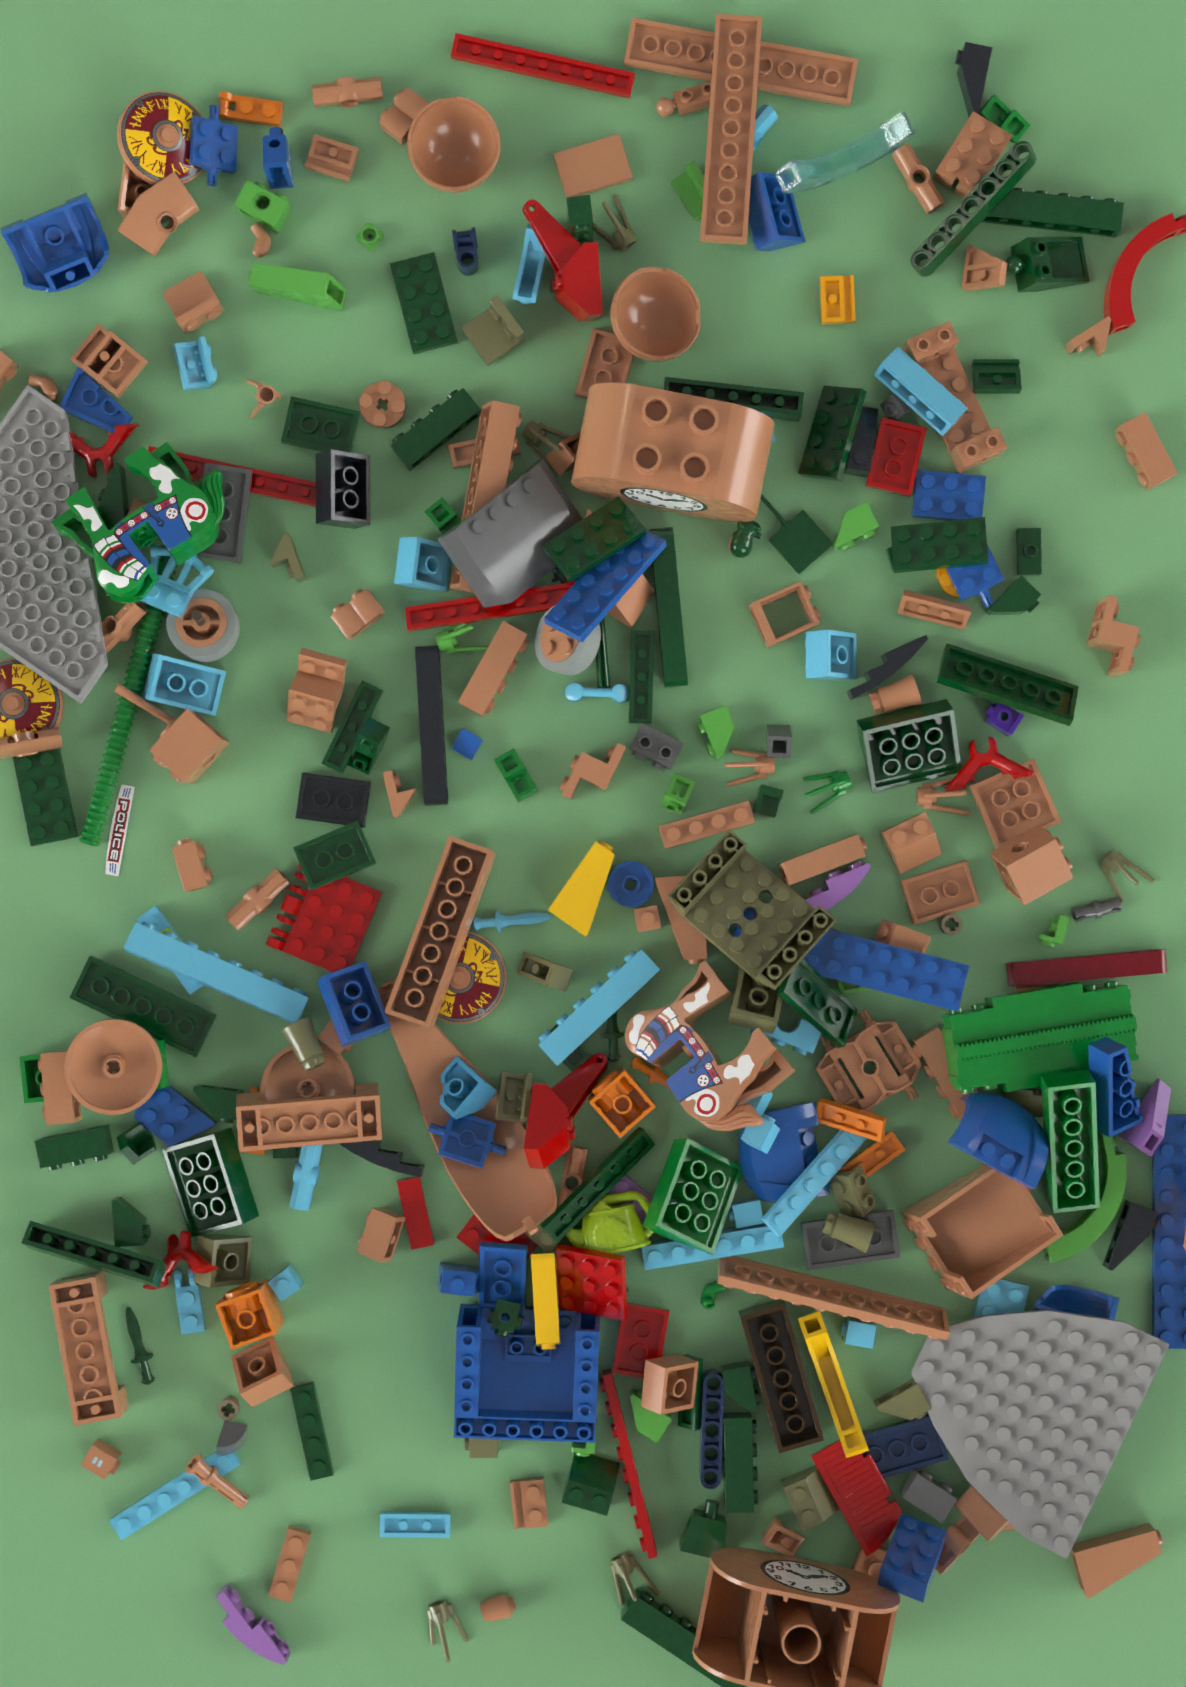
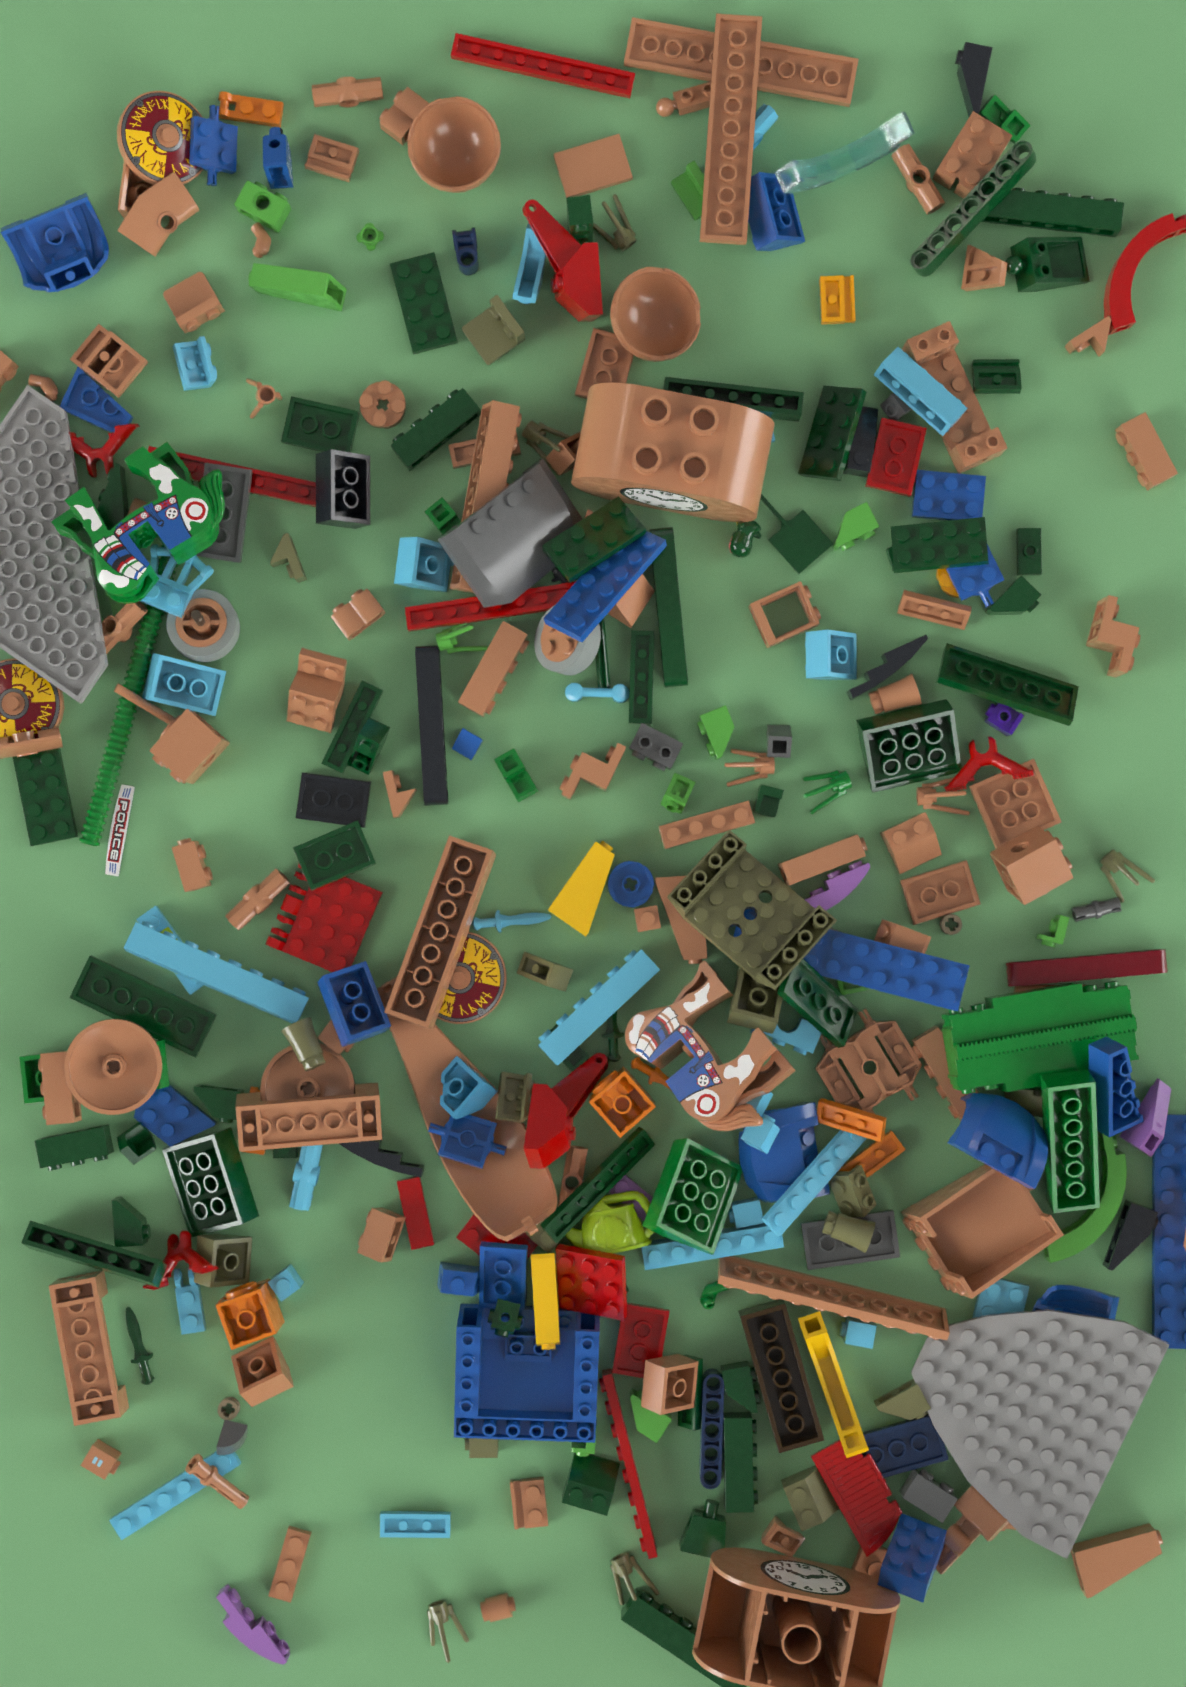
(312, 1431): dark green plate -> none

